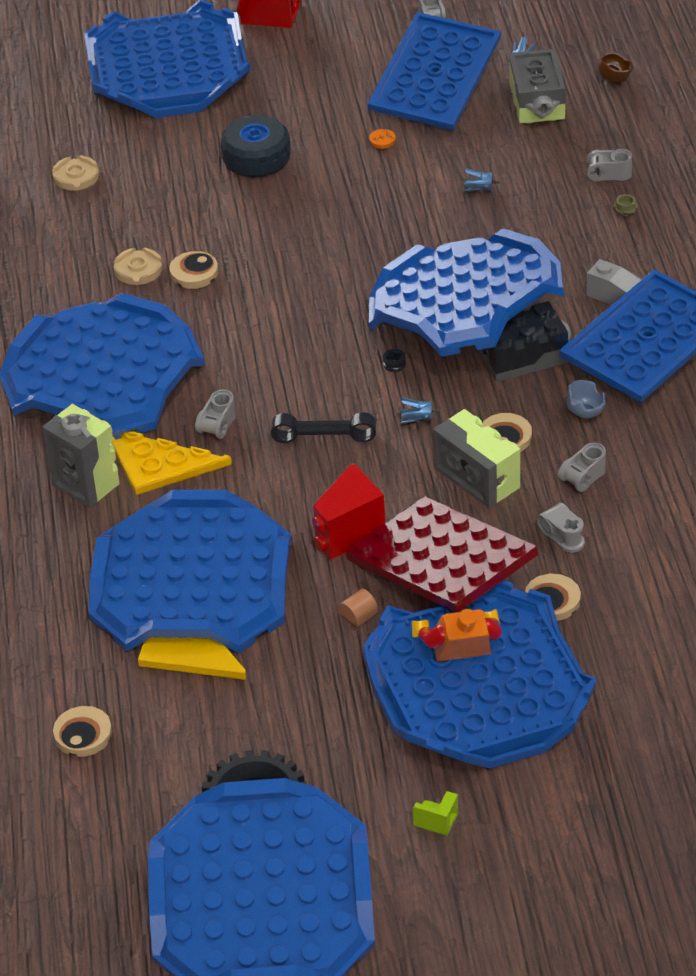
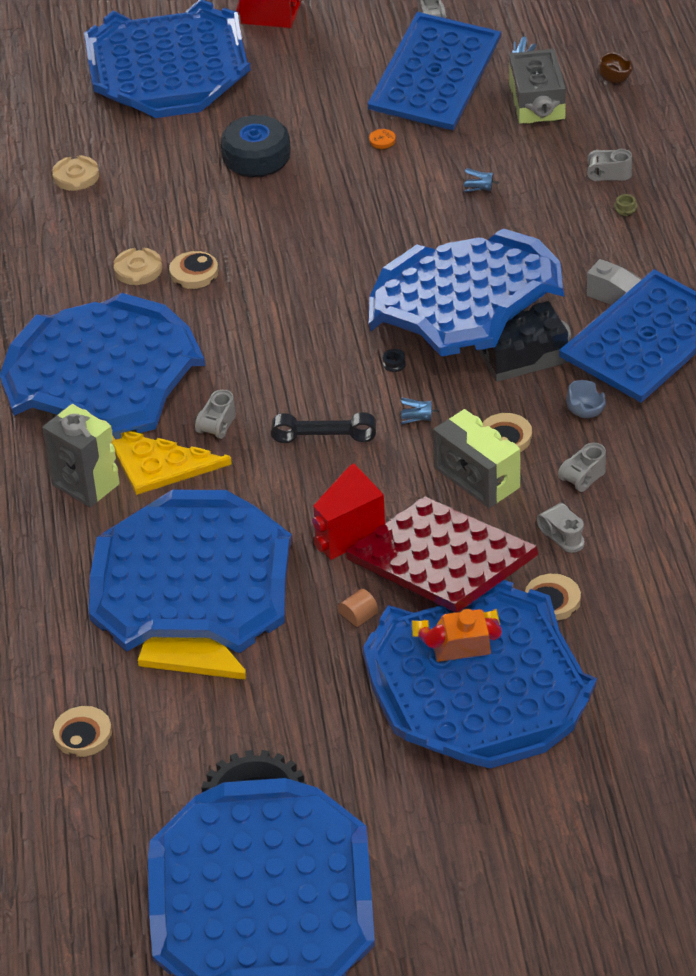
(437, 816): lime panel -> none

